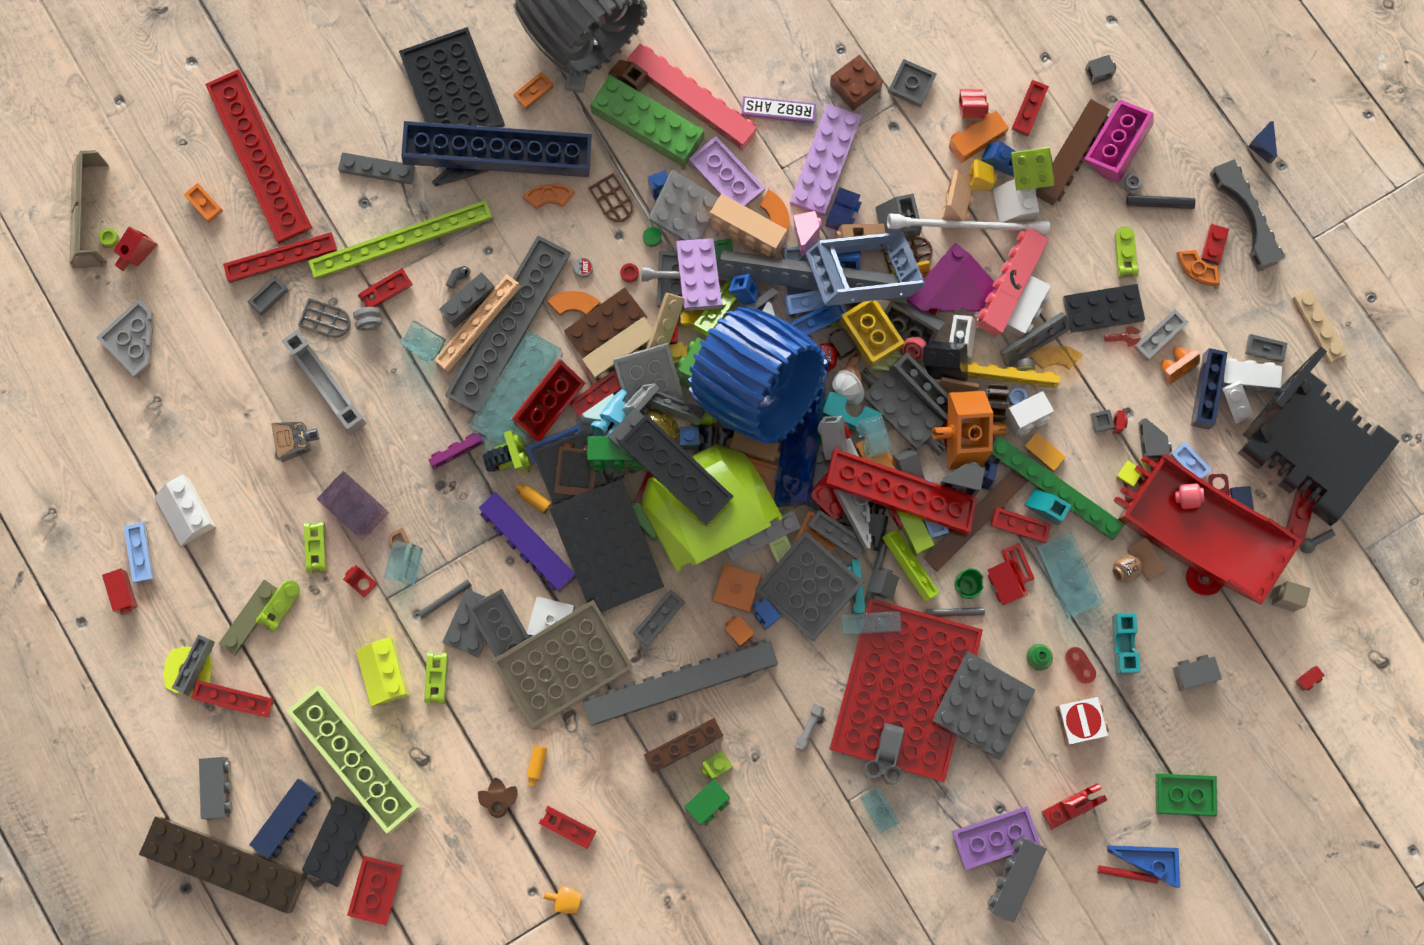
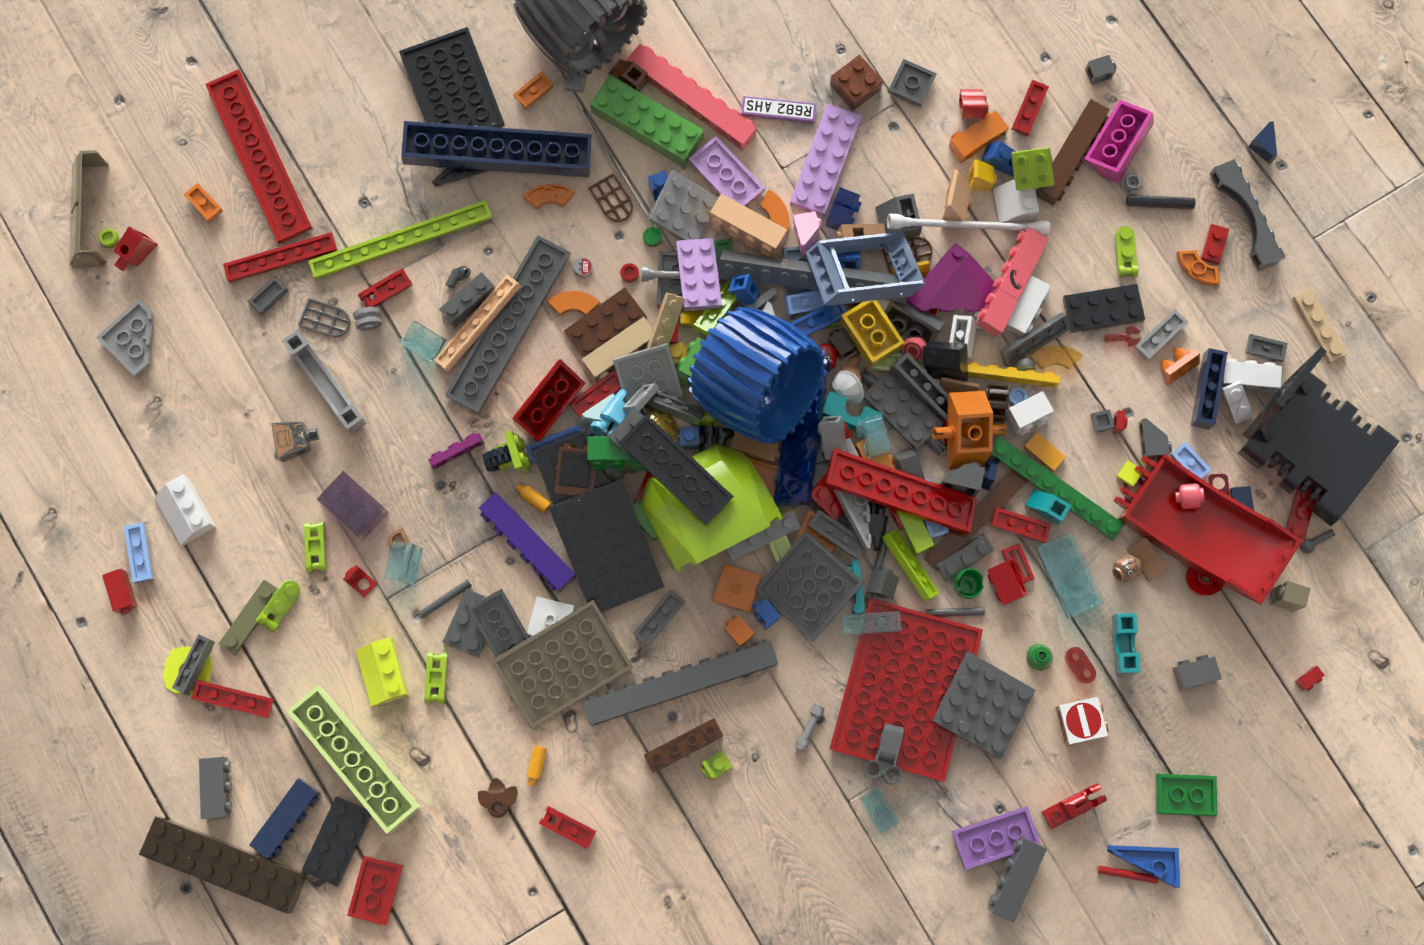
(376, 168): dark grey plate -> none
(513, 387): clear light blue brick -> none
(566, 900): light orange piece -> none
(707, 802): green brick -> none
(964, 557): none -> dark grey plate

